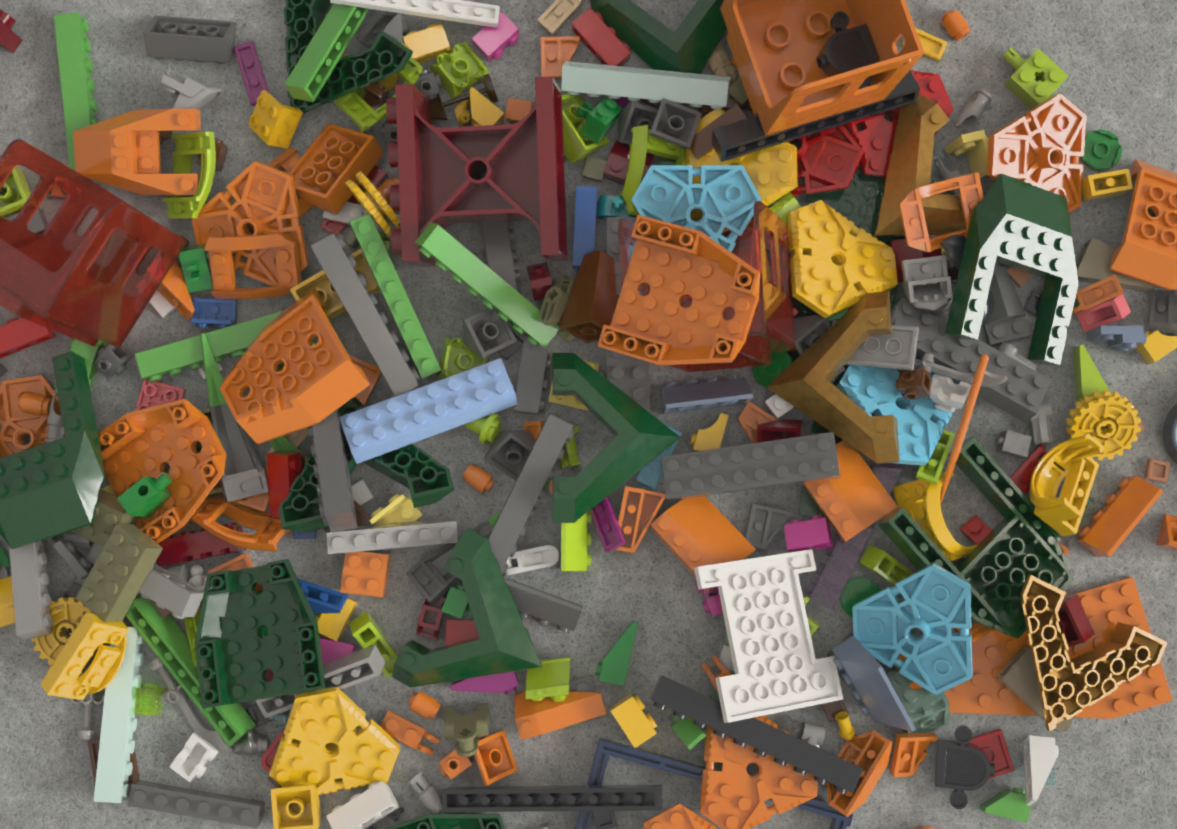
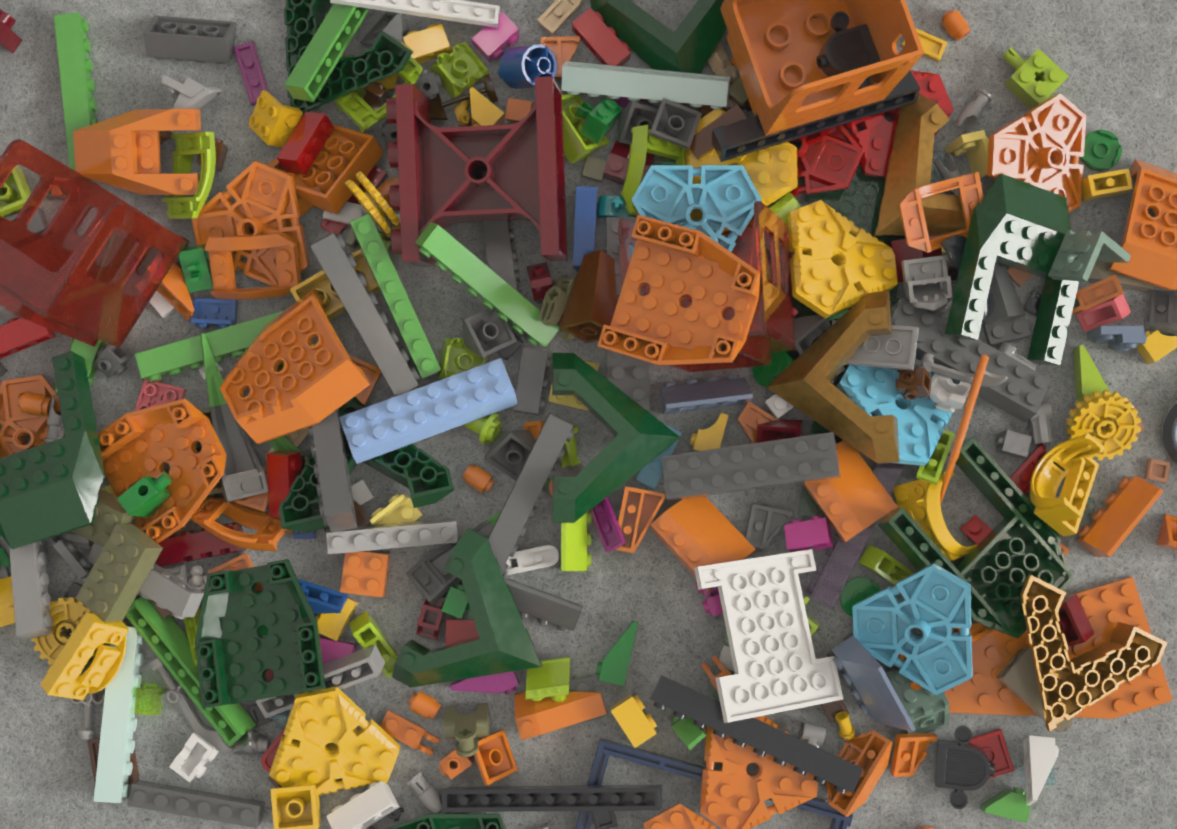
(305, 142): none -> red brick
(524, 63): none -> blue cylinder
(1089, 249): none -> sand green bracket

